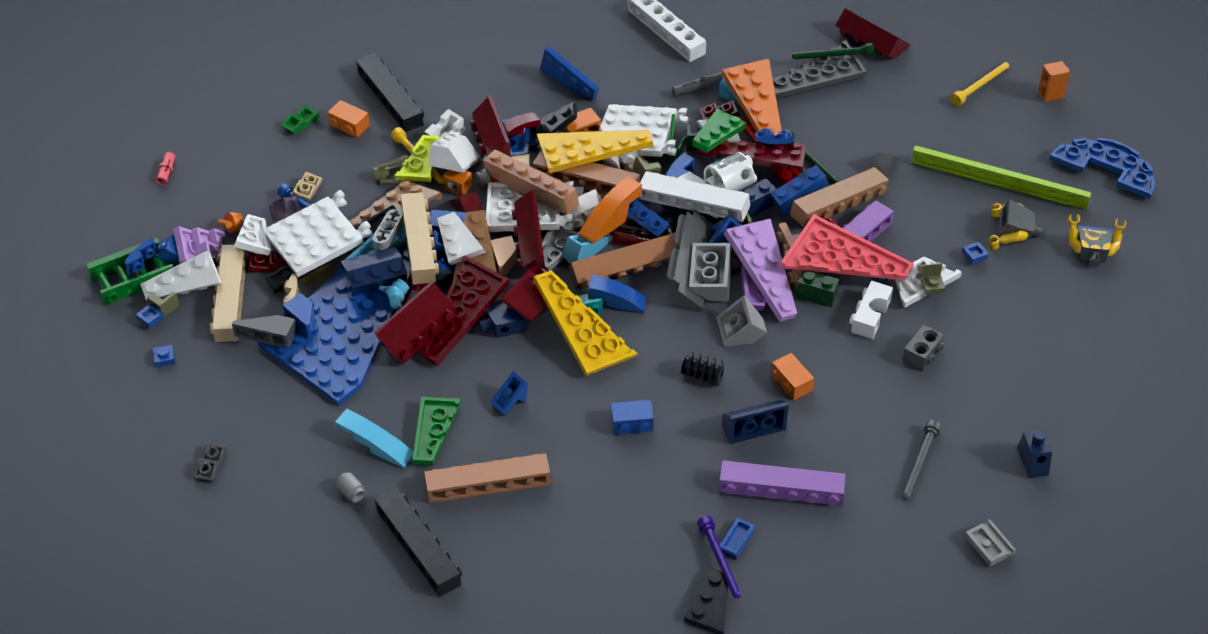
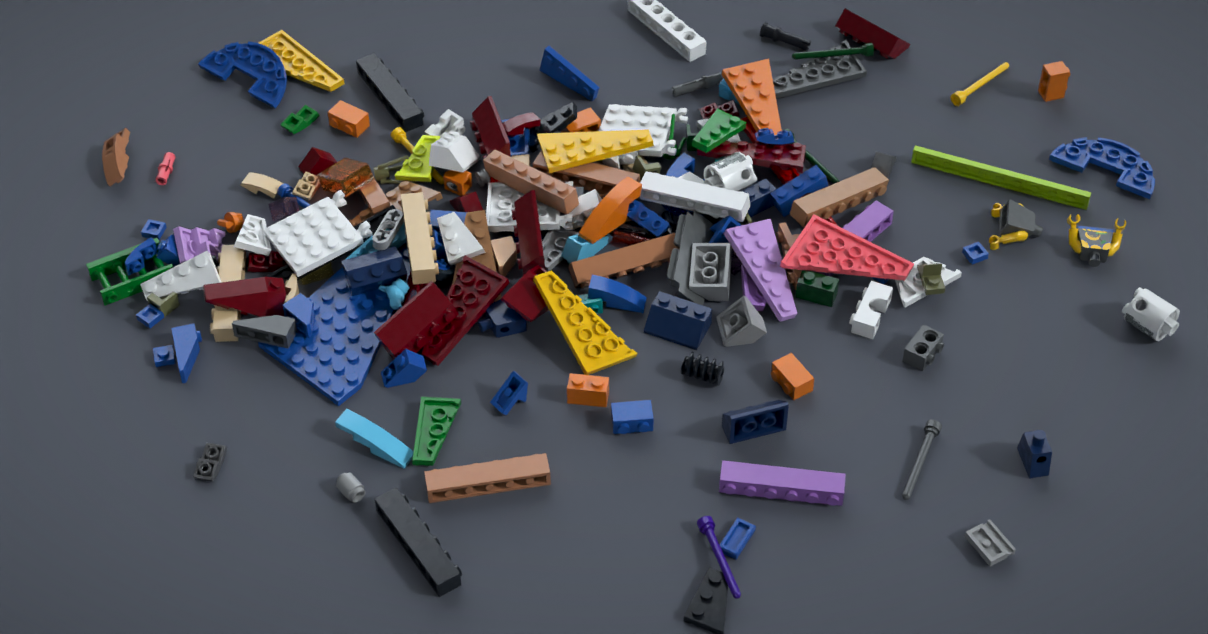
(114, 157): none -> nougat slope
(153, 229): none -> blue plate
(187, 348): none -> slope
(255, 61): none -> blue plate
(255, 296): none -> dark red wedge
(257, 182): none -> tan slope
(301, 63): none -> yellow wing
(316, 161): none -> dark red slope
(346, 176): none -> clear orange brick
(374, 196): none -> nougat slope
(404, 369): none -> blue slope
(588, 390): none -> orange brick
(678, 320): none -> dark blue slope
(779, 35): none -> black pin
(1151, 314): none -> white cylinder

